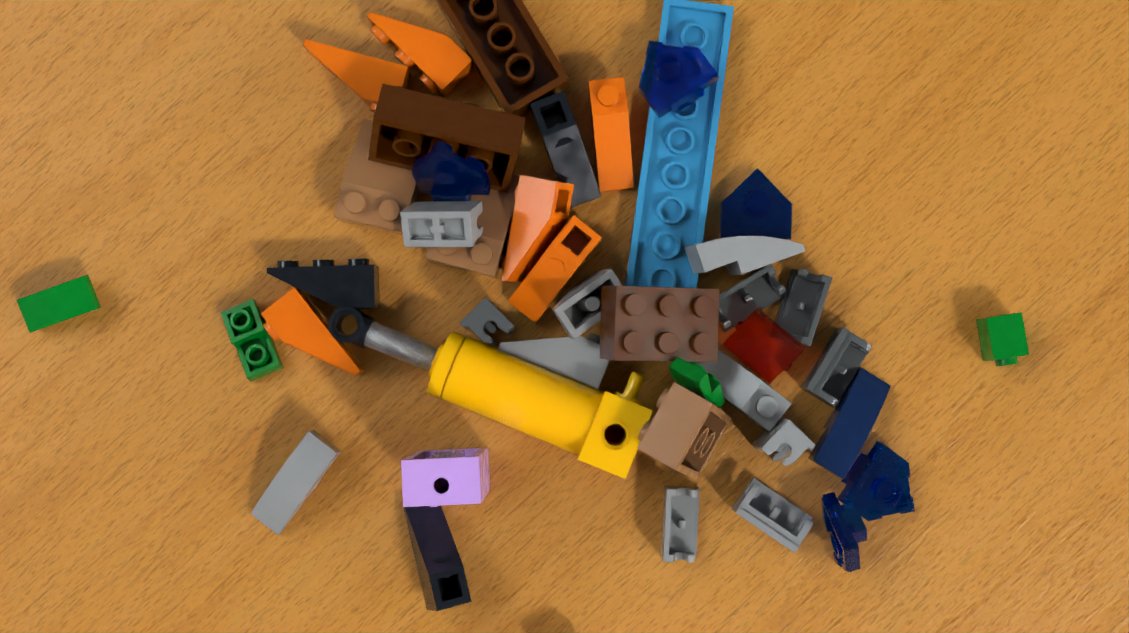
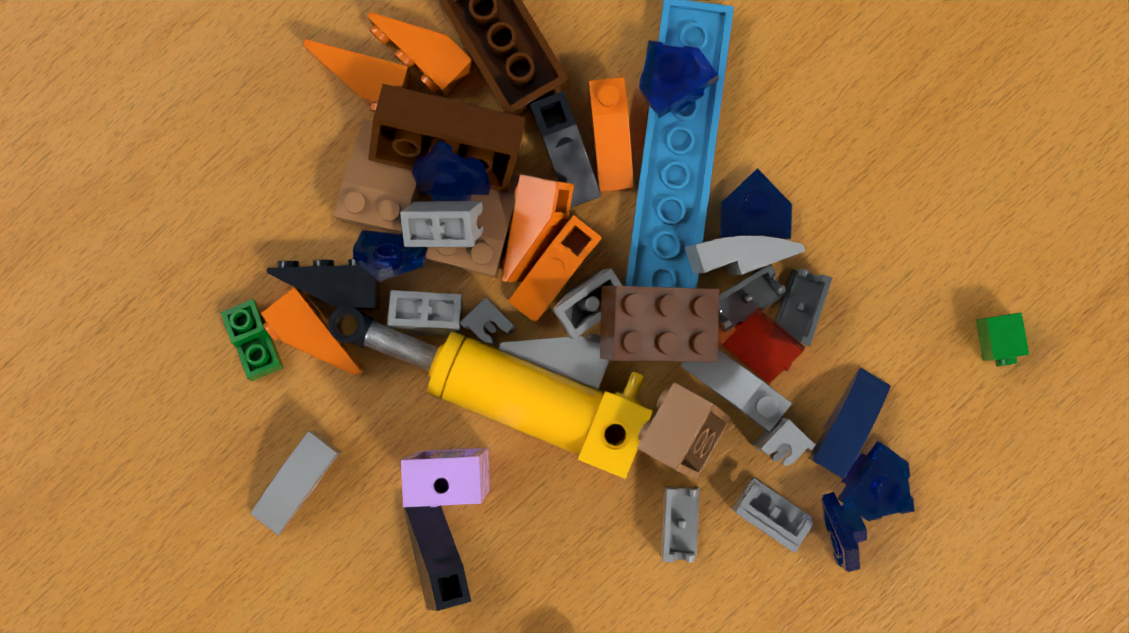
(58, 303): green slope -> none
(385, 254): none -> clear blue plate
(425, 313): none -> light grey hinge
(697, 380): green slope -> none
(836, 366): dark grey hinge -> none

